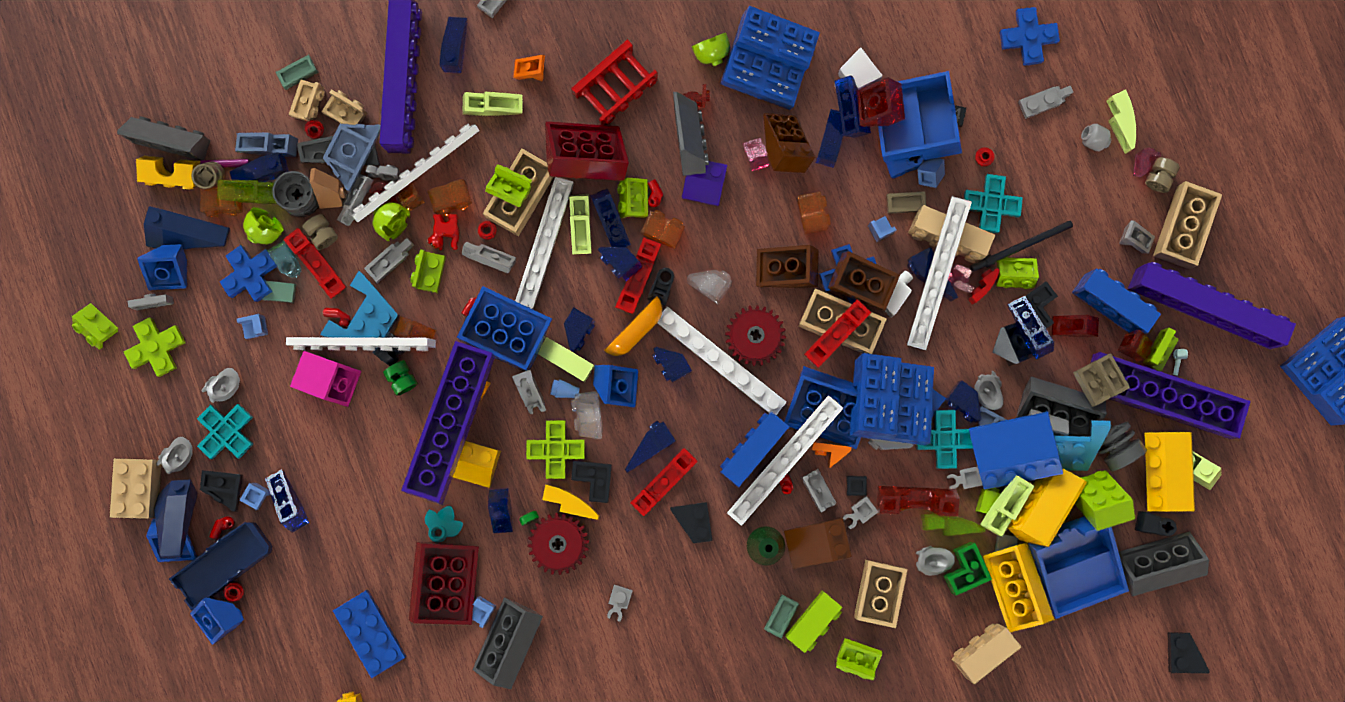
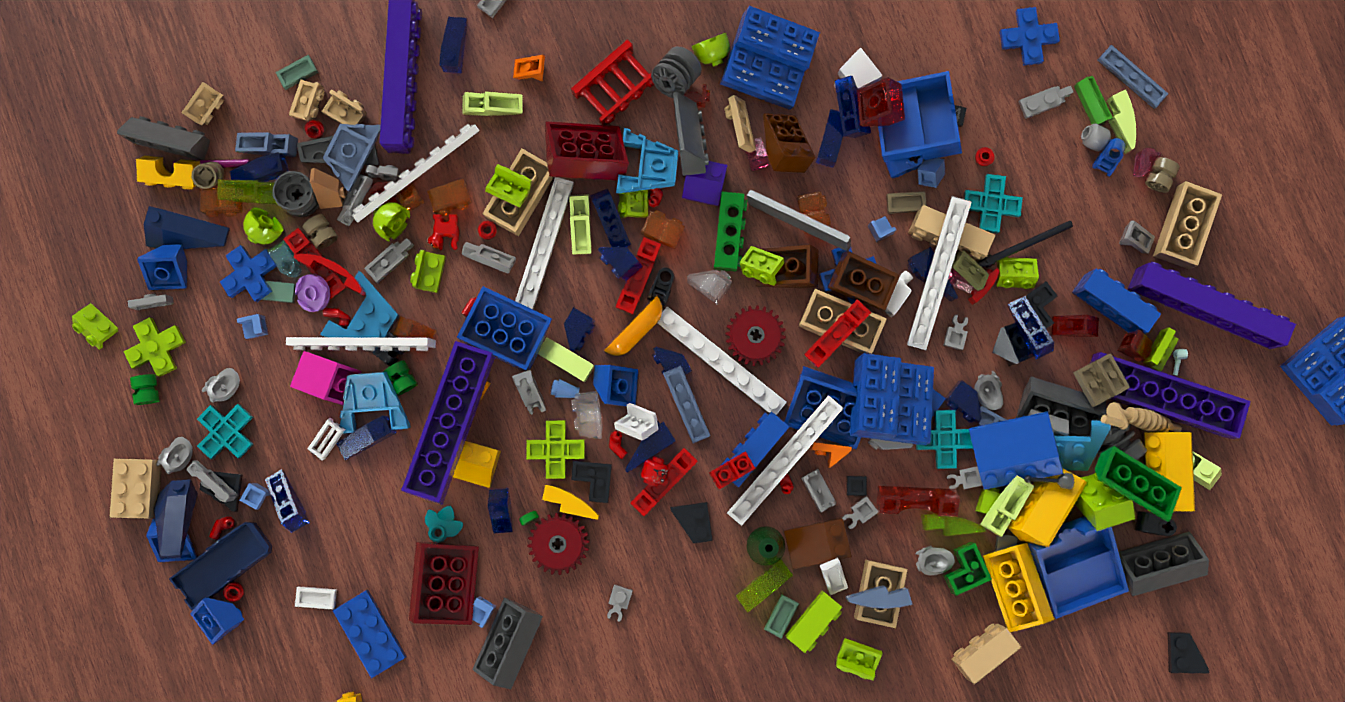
(144, 389): none -> green wheel
(202, 104): none -> tan bracket
(212, 481): none -> light grey hinge
(312, 292): none -> medium lavender tile
(313, 260): none -> red slope
(316, 597): none -> white tile
(335, 427): none -> white tile
(366, 437): none -> clear blue slope
(371, 393): none -> dark azure wing
(615, 444): none -> red arm
(638, 422): none -> white bracket
(654, 471): none -> red head
(656, 165): none -> dark azure wing
(676, 71): none -> dark grey wheel
(686, 404): none -> sand blue tile
(732, 470): none -> red slope
(737, 202): none -> green brick
(738, 112): none -> tan hinge
(761, 265): none -> lime bracket
(764, 585): none -> clear neon green slope
(799, 220): none -> dark grey tile
(834, 576): none -> white tile
(881, 598): none -> sand blue slope
(955, 335): none -> light grey plate
(970, 270): none -> olive panel
(1064, 480): none -> hinge
(1093, 101): none -> bright green piece
(1108, 159): none -> blue piece
(1132, 76): none -> sand blue tile
(1138, 482): none -> green slope
(1141, 418): none -> tan piece

